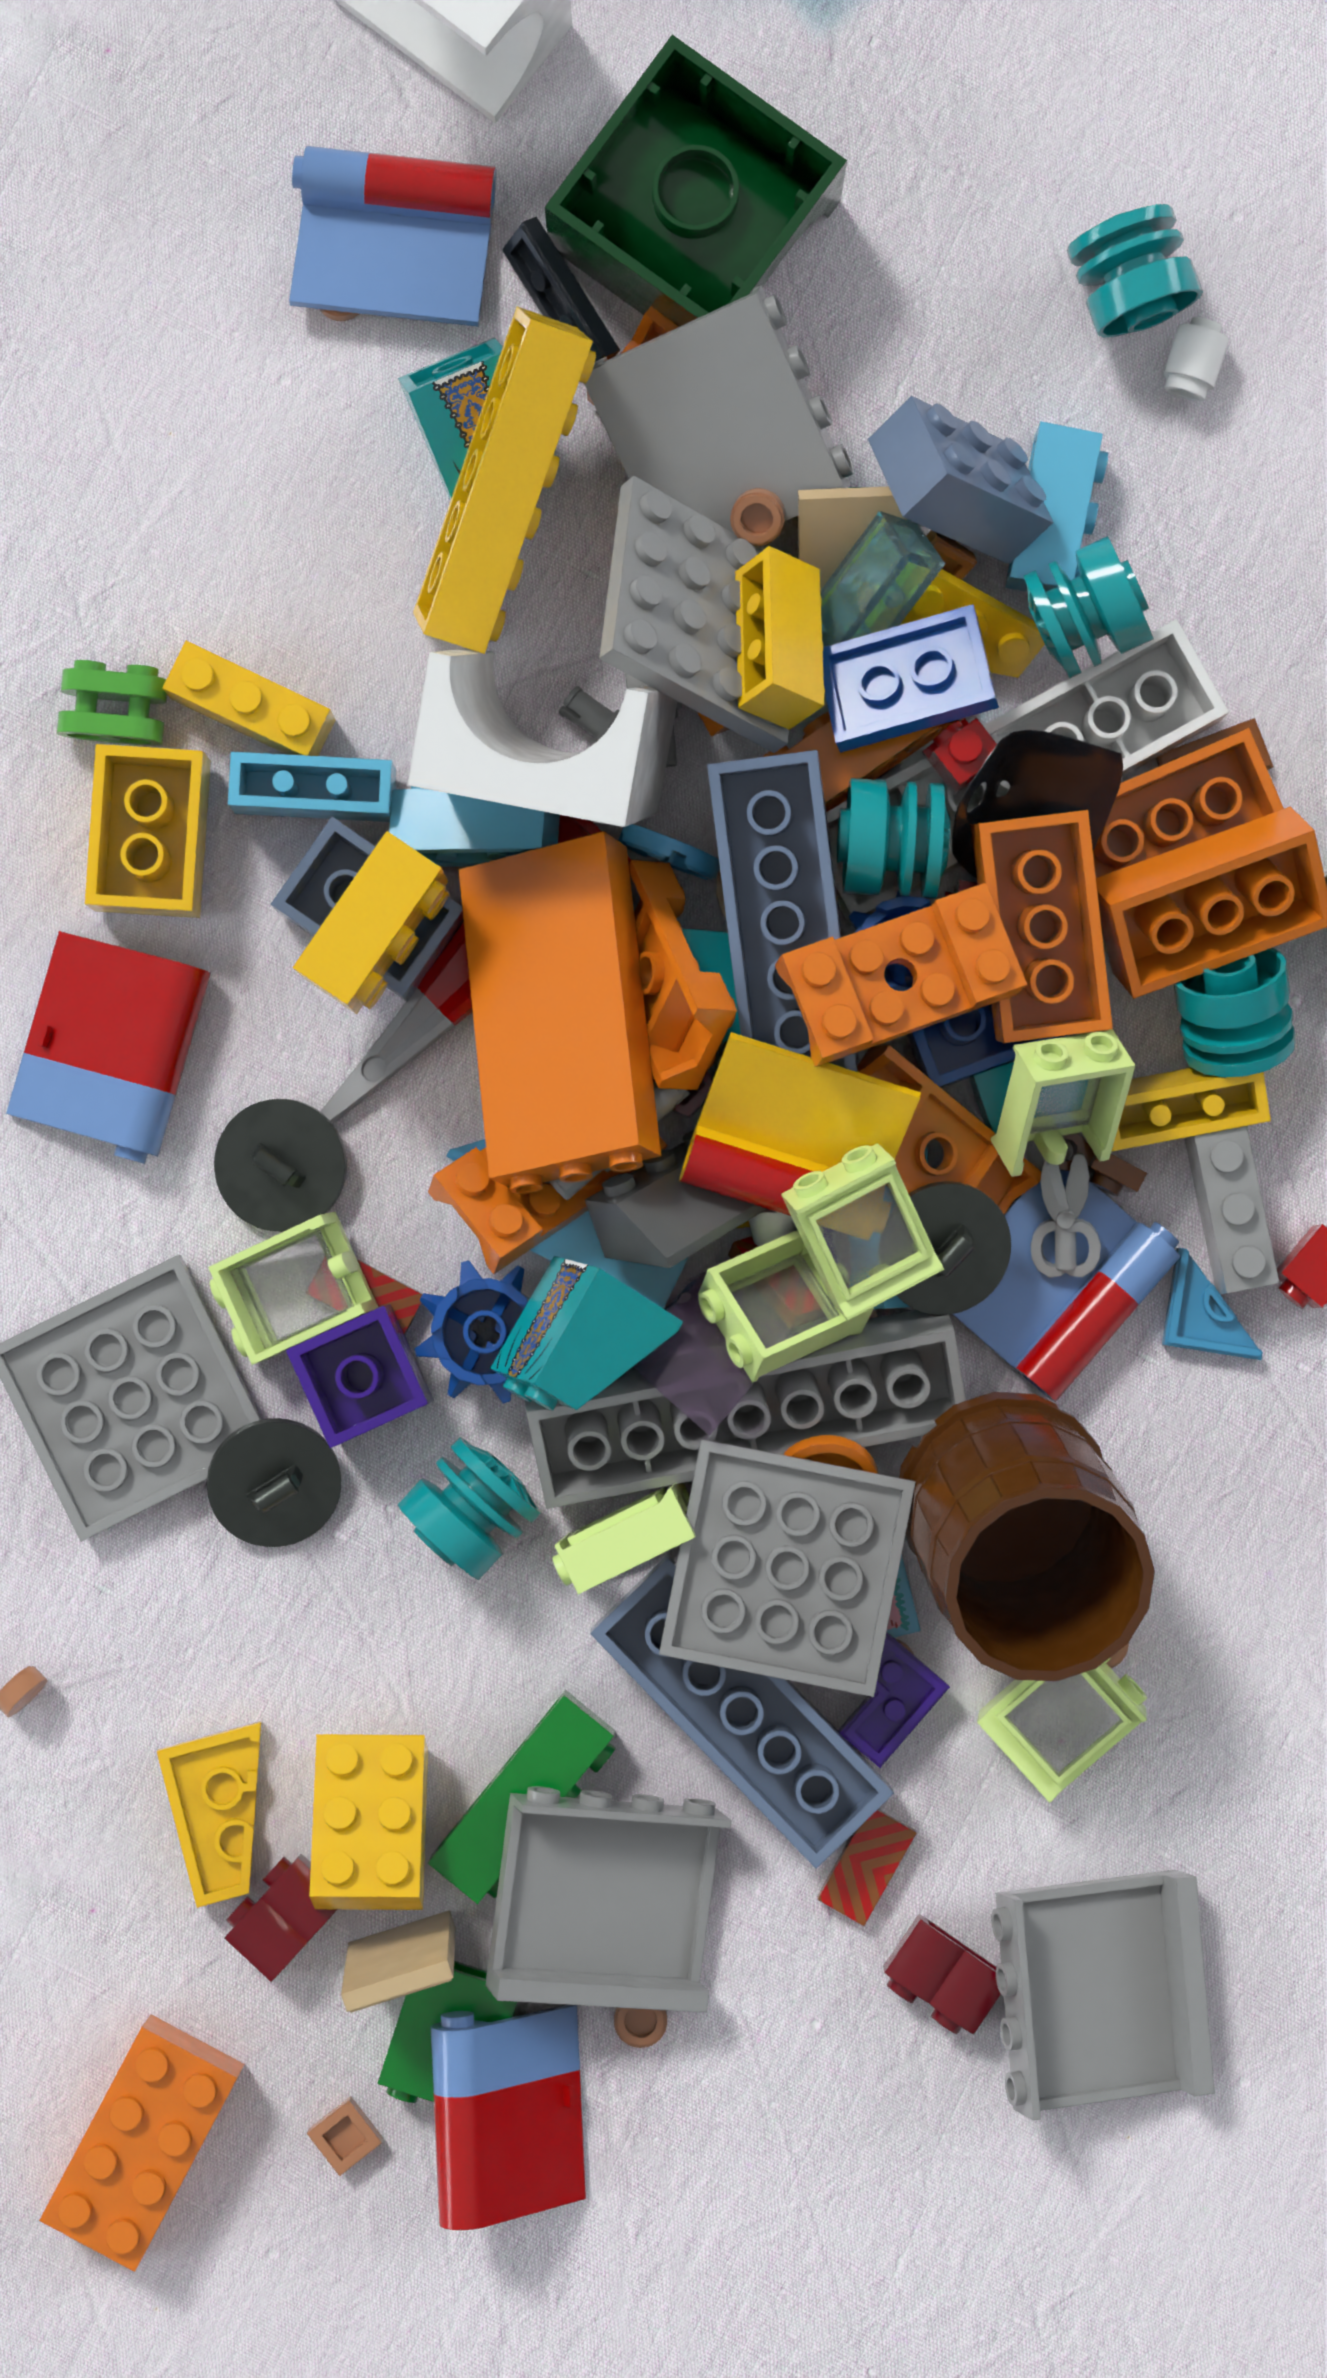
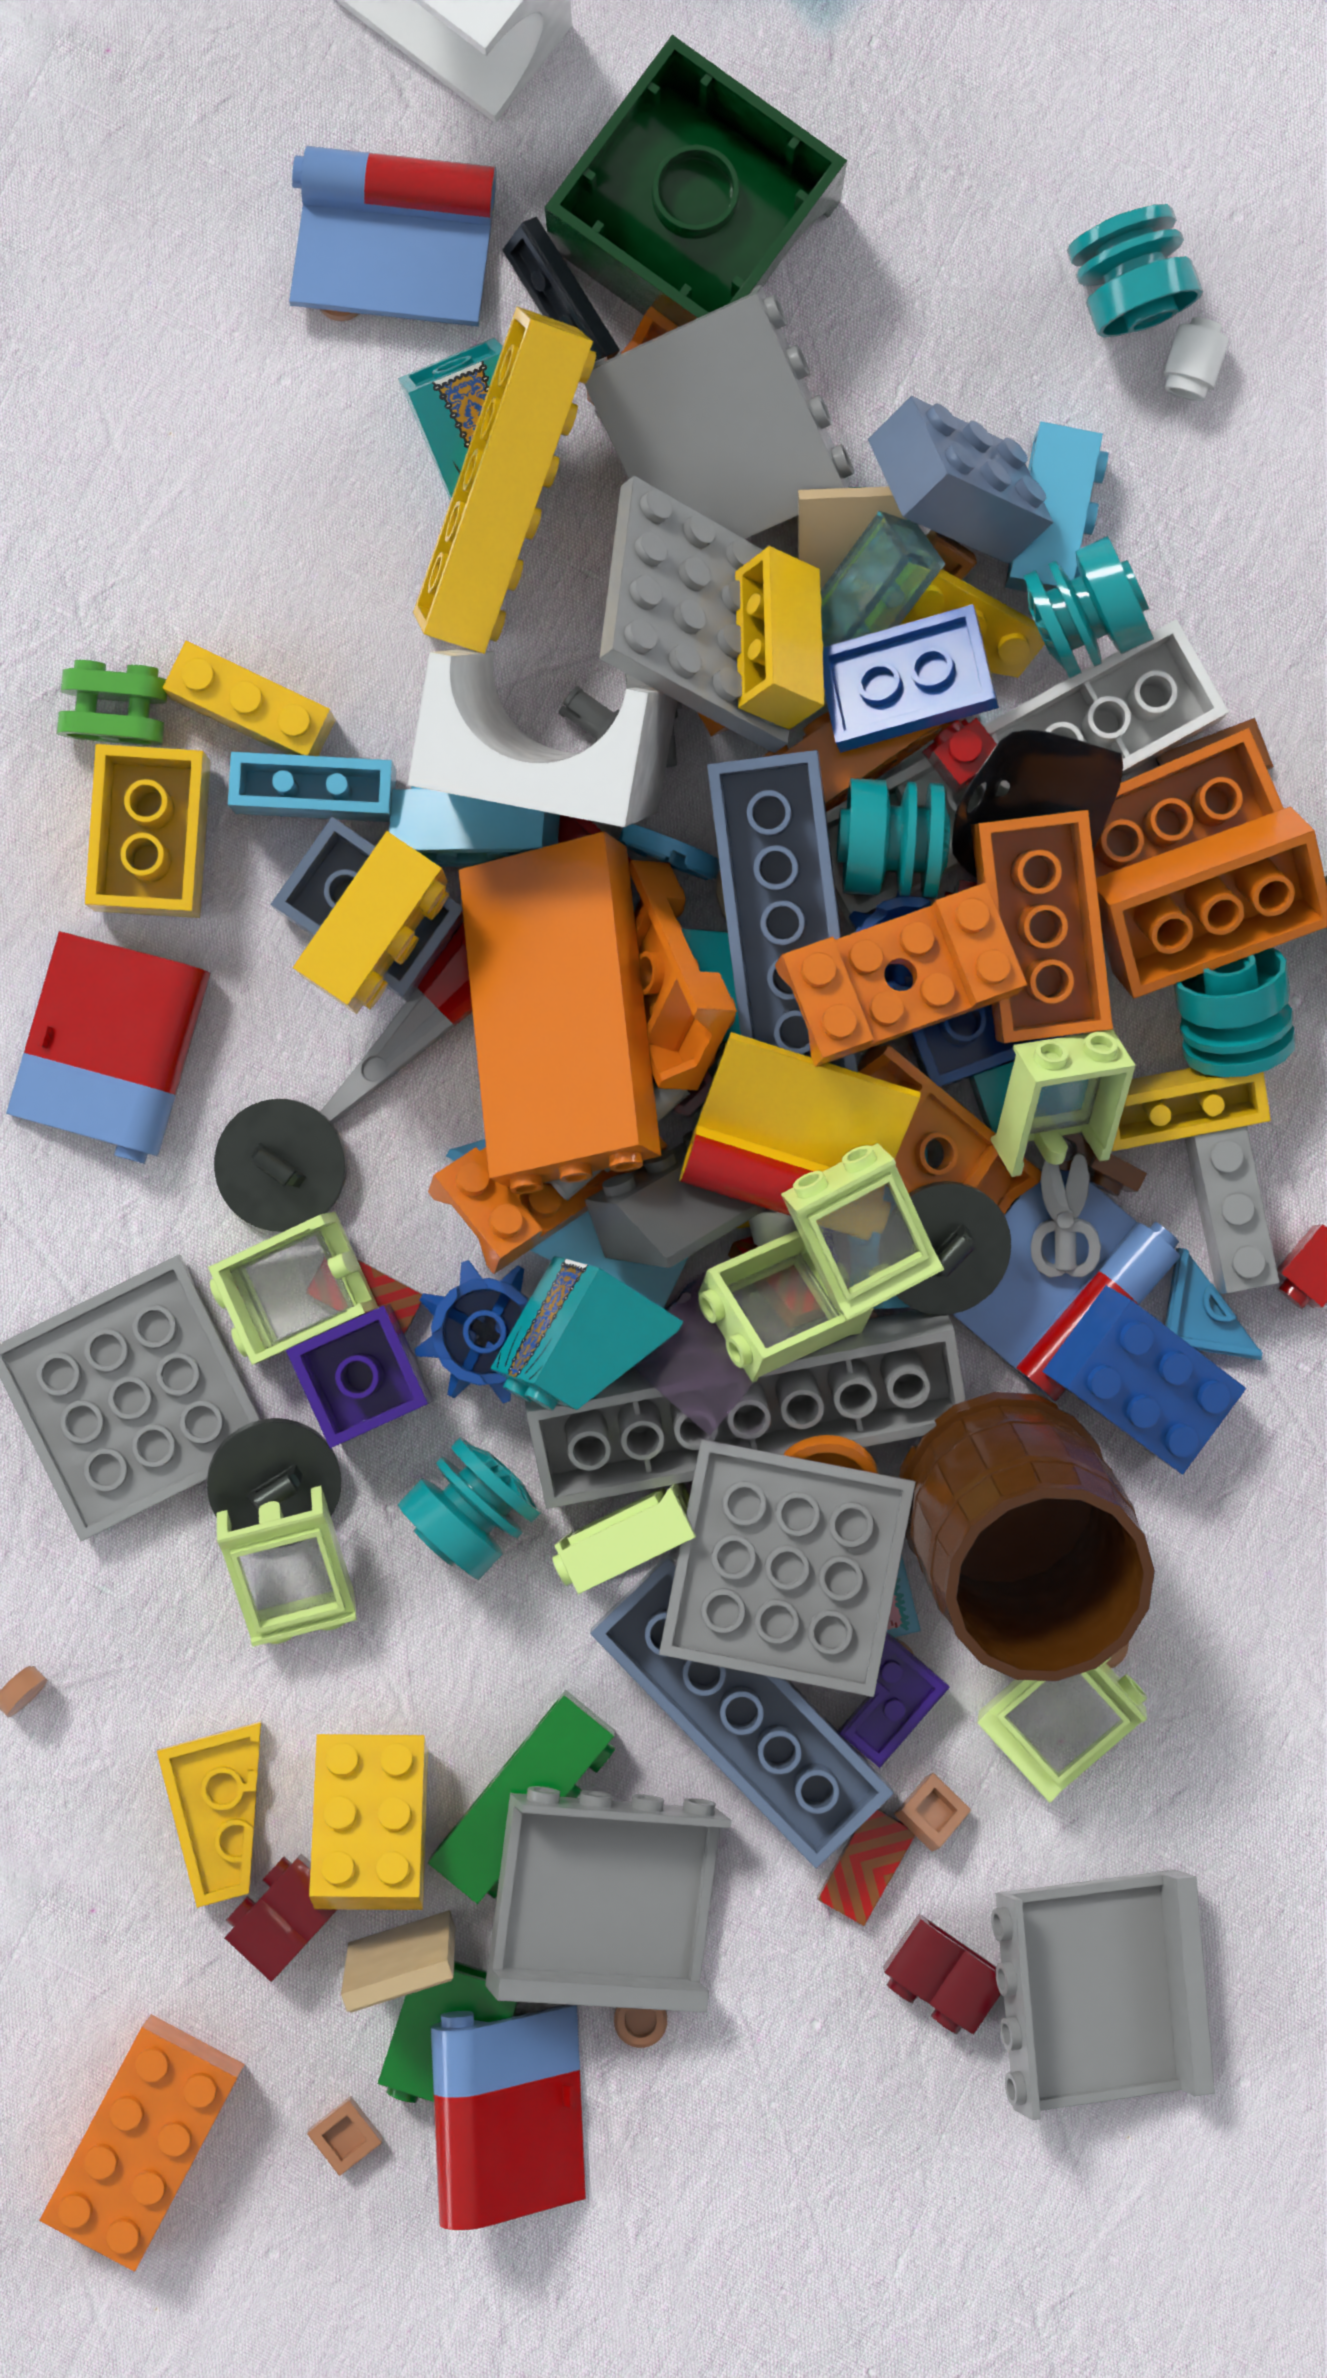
(288, 1572): none -> yellowish green window
(758, 516): nougat tile -> none
(932, 1812): none -> nougat tile
(1144, 1379): none -> blue brick

